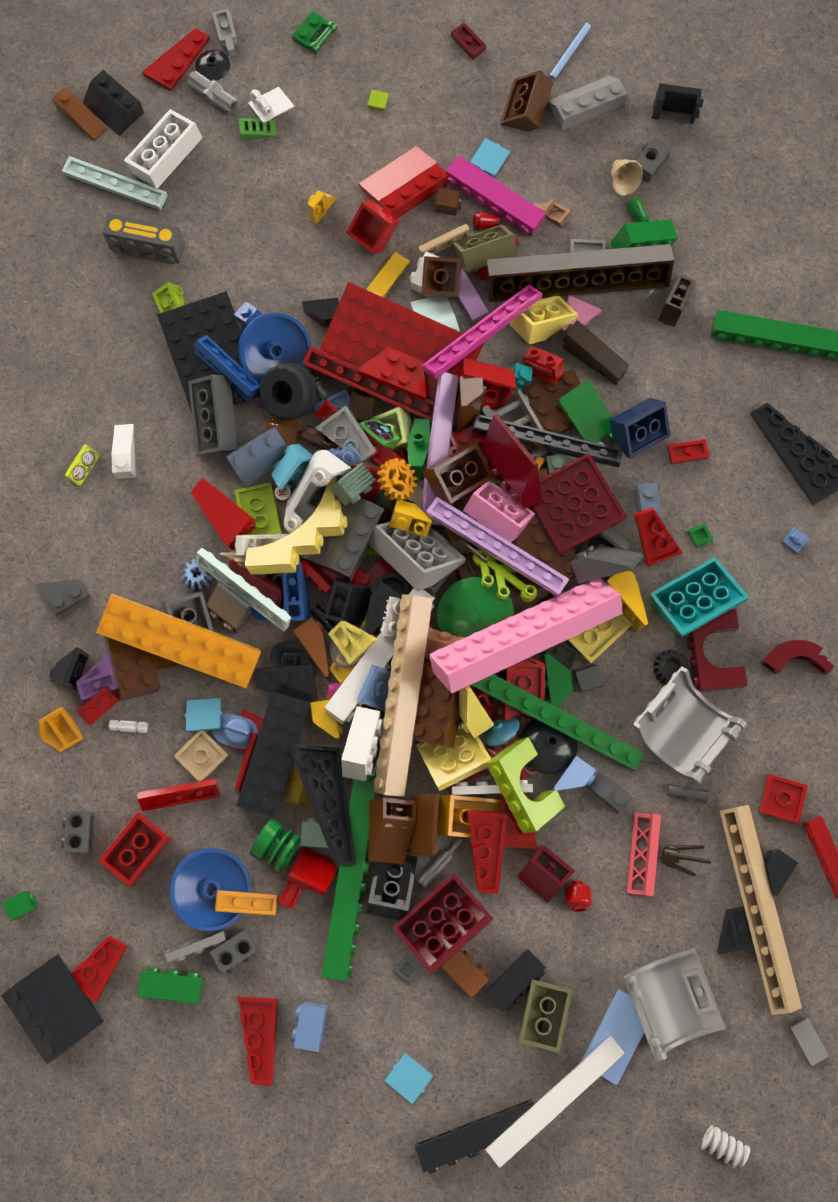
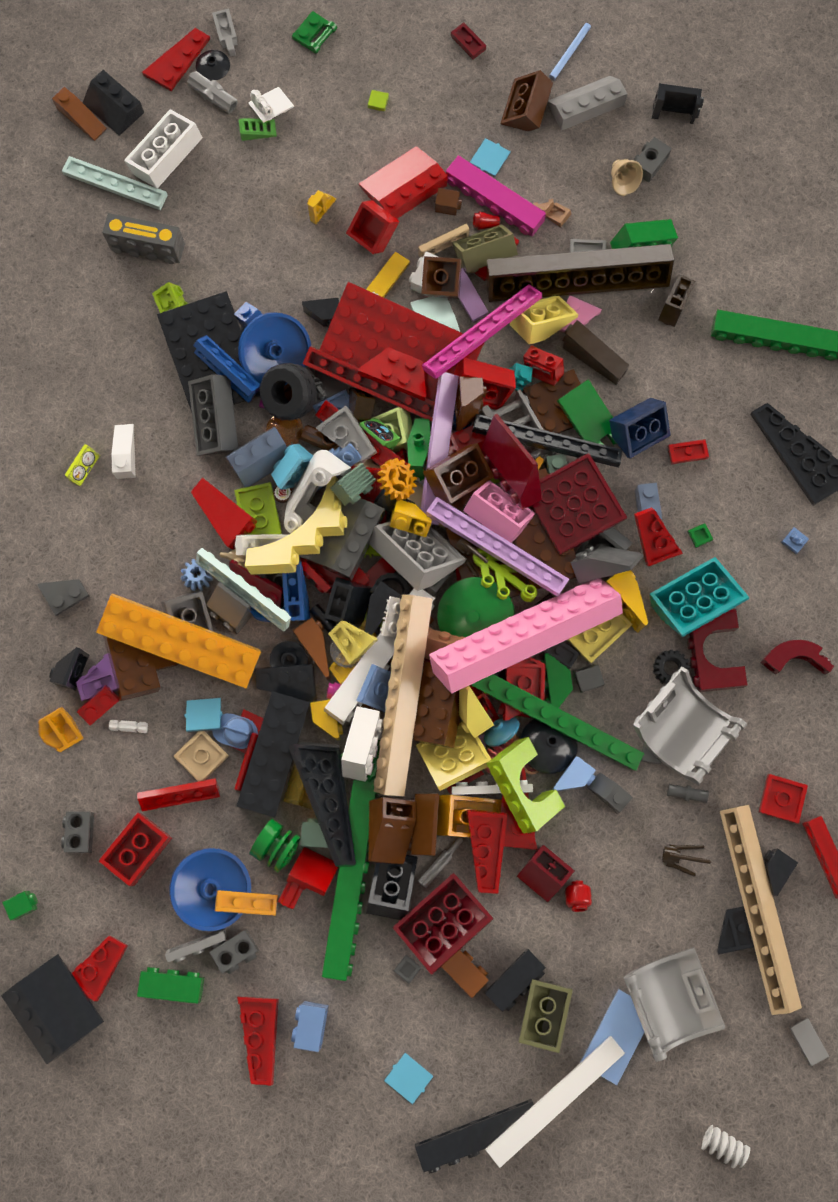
(637, 209): green cone -> none
(651, 855): coral fence -> none

